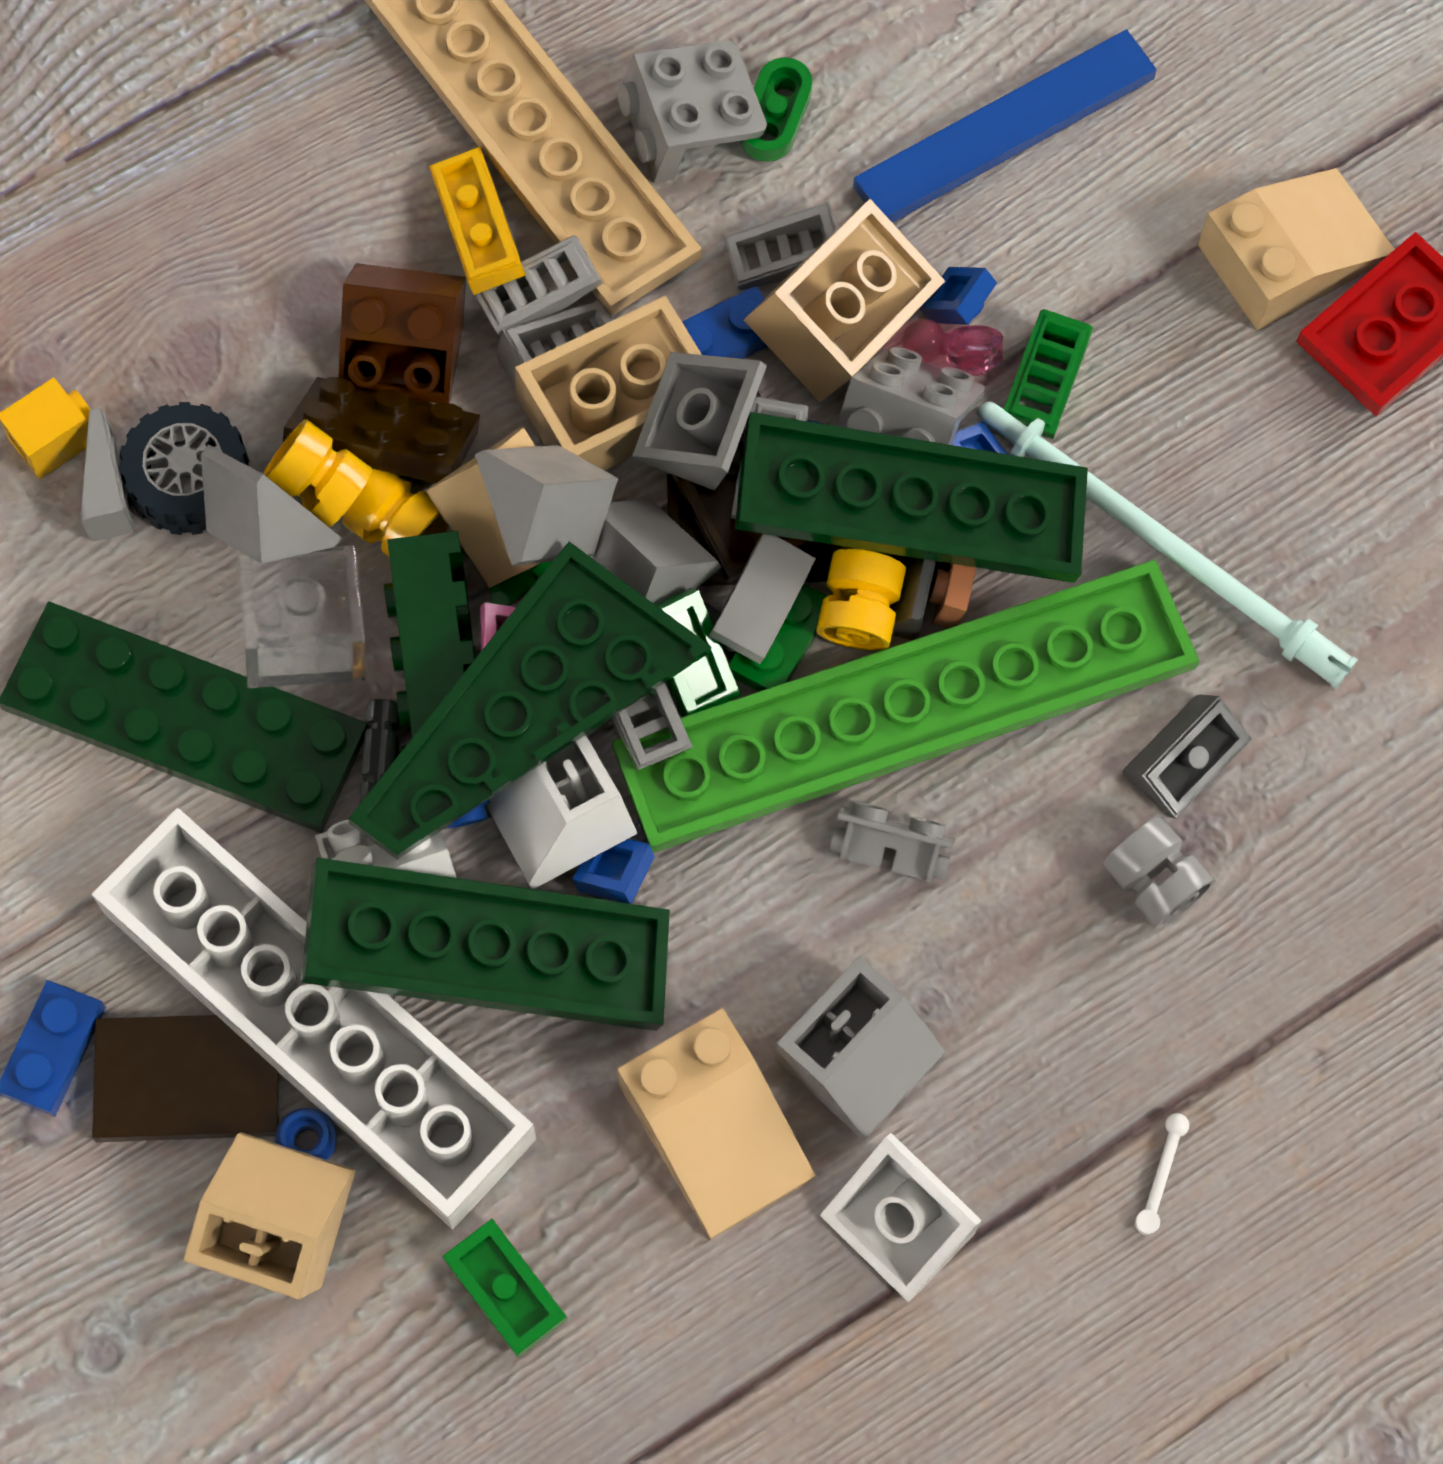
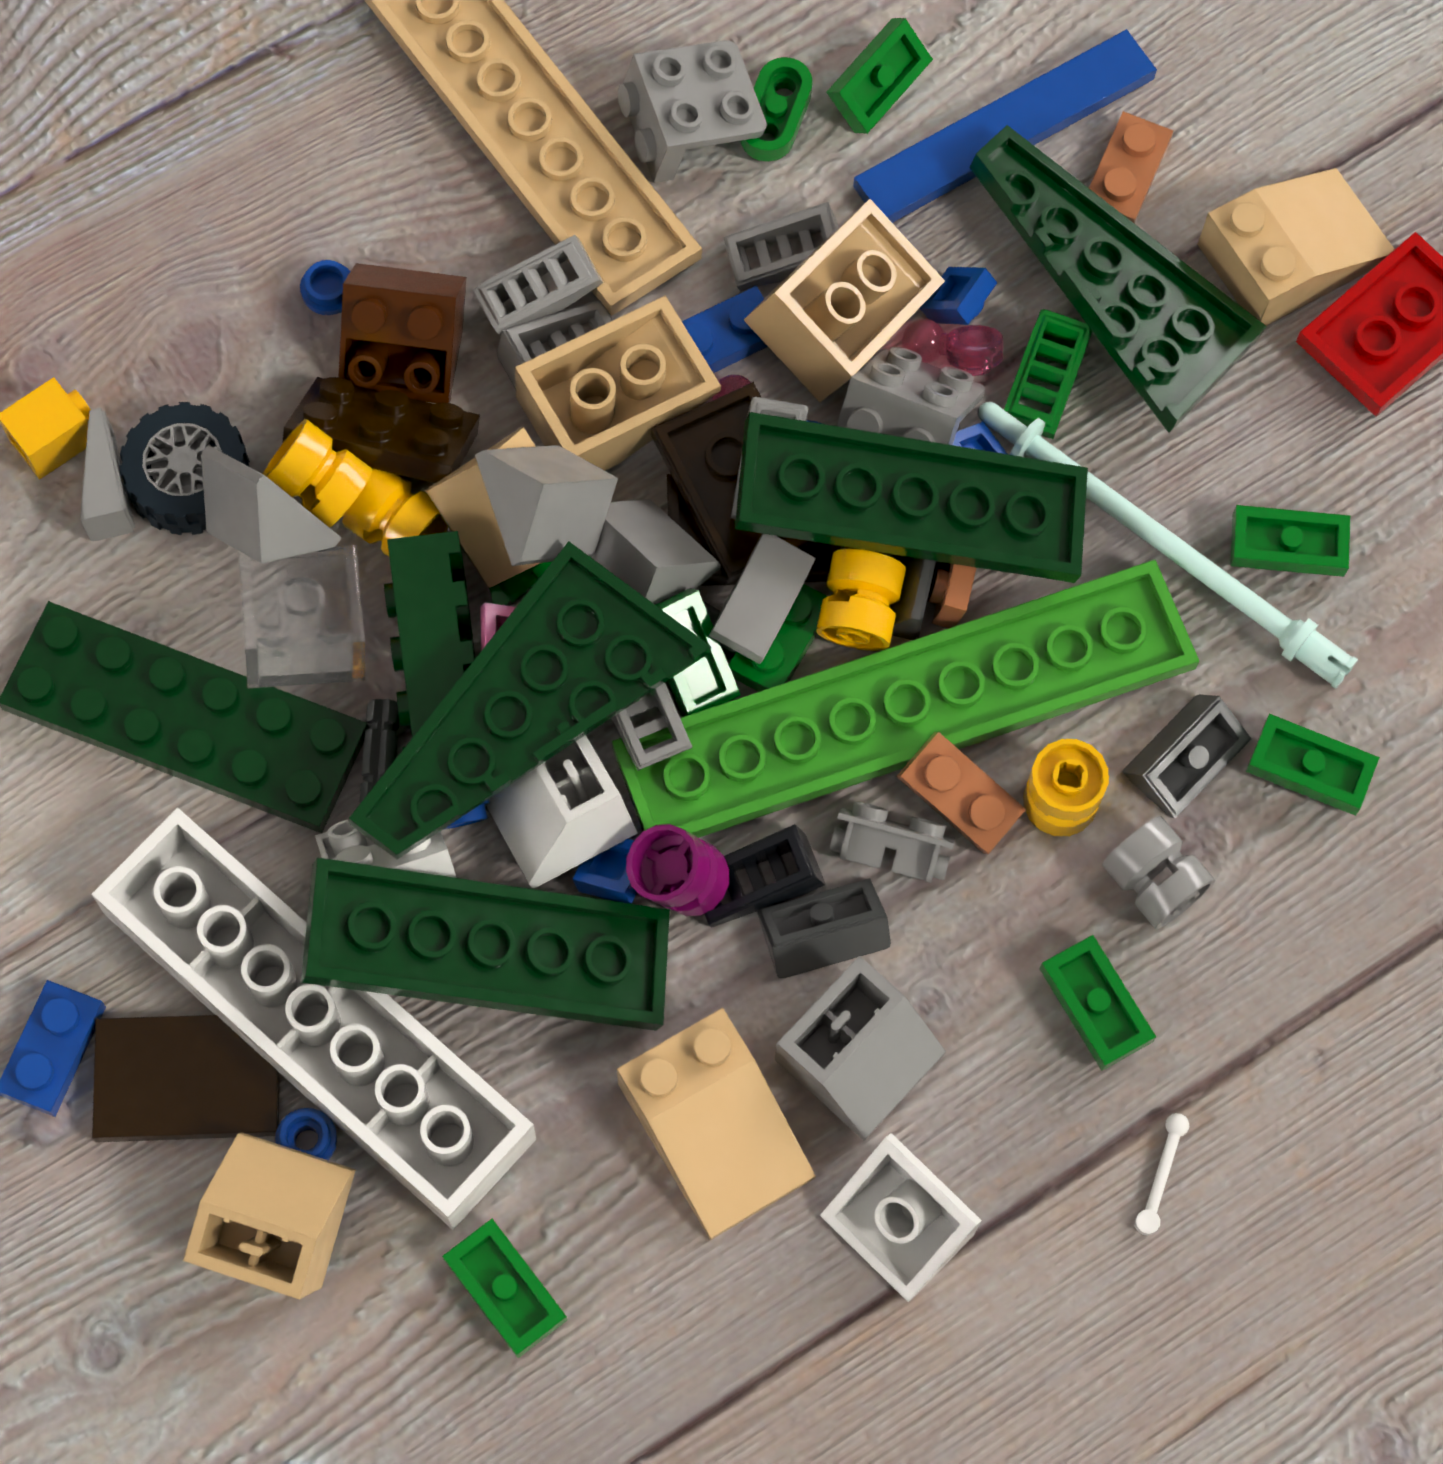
(323, 287): none -> blue plate
(477, 221): yellow tile -> none
(677, 870): none -> magenta wheel
(699, 416): light grey slope -> none
(786, 886): none -> black slope
(825, 928): none -> dark grey slope
(879, 75): none -> green plate
(961, 793): none -> nougat plate
(1063, 801): none -> yellow wheel
(1097, 1002): none -> green plate
(1130, 164): none -> nougat plate
(1140, 300): none -> dark green wing
(1290, 540): none -> green plate
(1312, 764): none -> green plate

